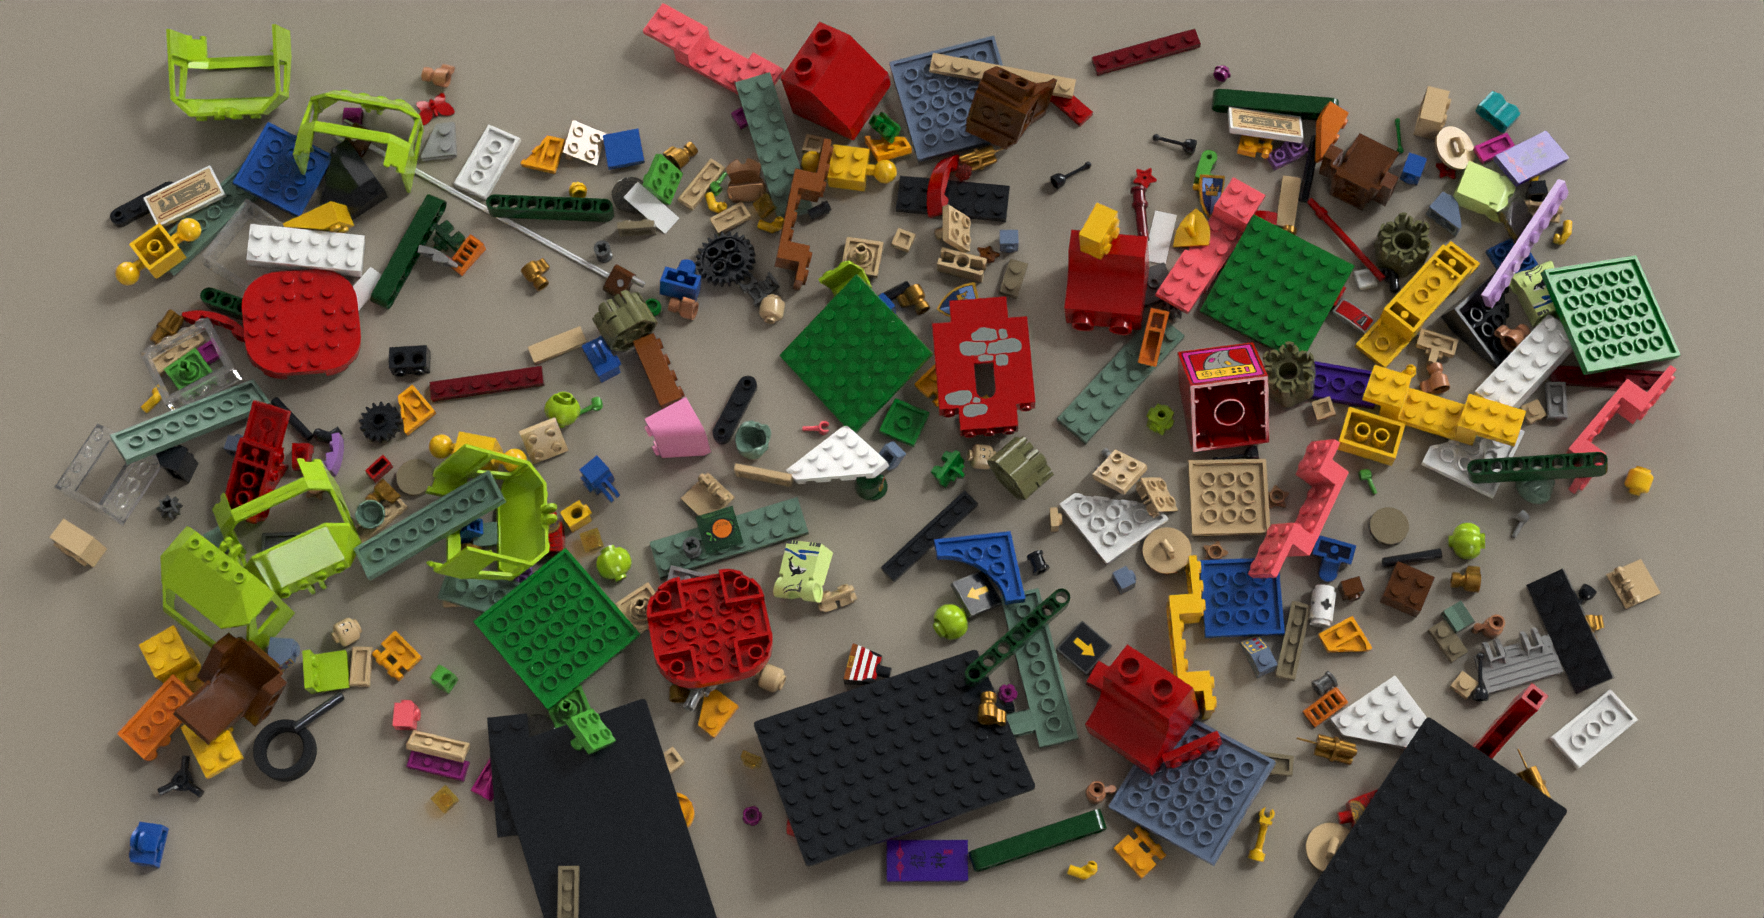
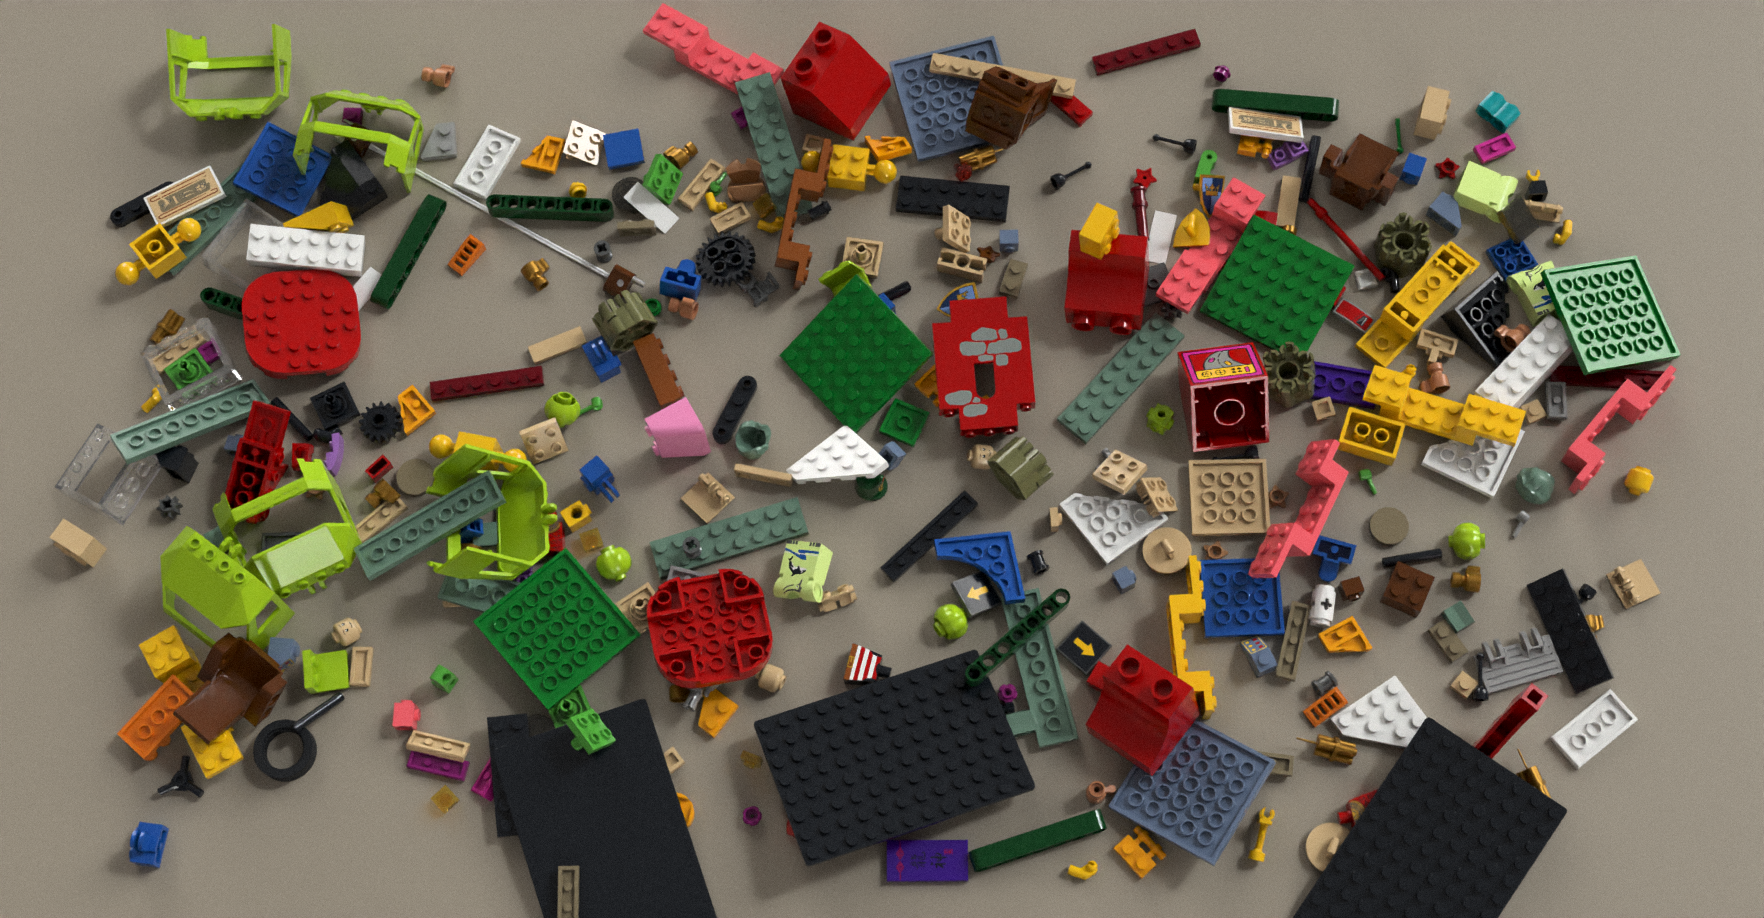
(217, 319): red slope -> none
(335, 406): none -> black plate
(370, 514): sand green hair -> none
(401, 651): light orange plate -> none
(410, 355): black brick -> none
(438, 104): red piece -> none
(438, 257): light grey slope -> none
(443, 231): clear green hips -> none
(719, 529): clear green tile -> none
(772, 308): tan head -> none
(817, 428): coral hand -> none
(885, 126): green hips -> none
(903, 240): tan plate -> none
(914, 296): pearl gold piece -> none
(938, 183): red slope -> none
(950, 470): green hips -> none
(988, 711): pearl gold piece -> none
(1153, 337): orange slope -> none
(1192, 750): red plate -> none
(1327, 128): orange slope -> none
(1454, 147): shield -> none
(1491, 627): nougat piece -> none
(1524, 244): lavender plate -> none
(1530, 158): tile -> none
(1546, 471): dark green beam -> none

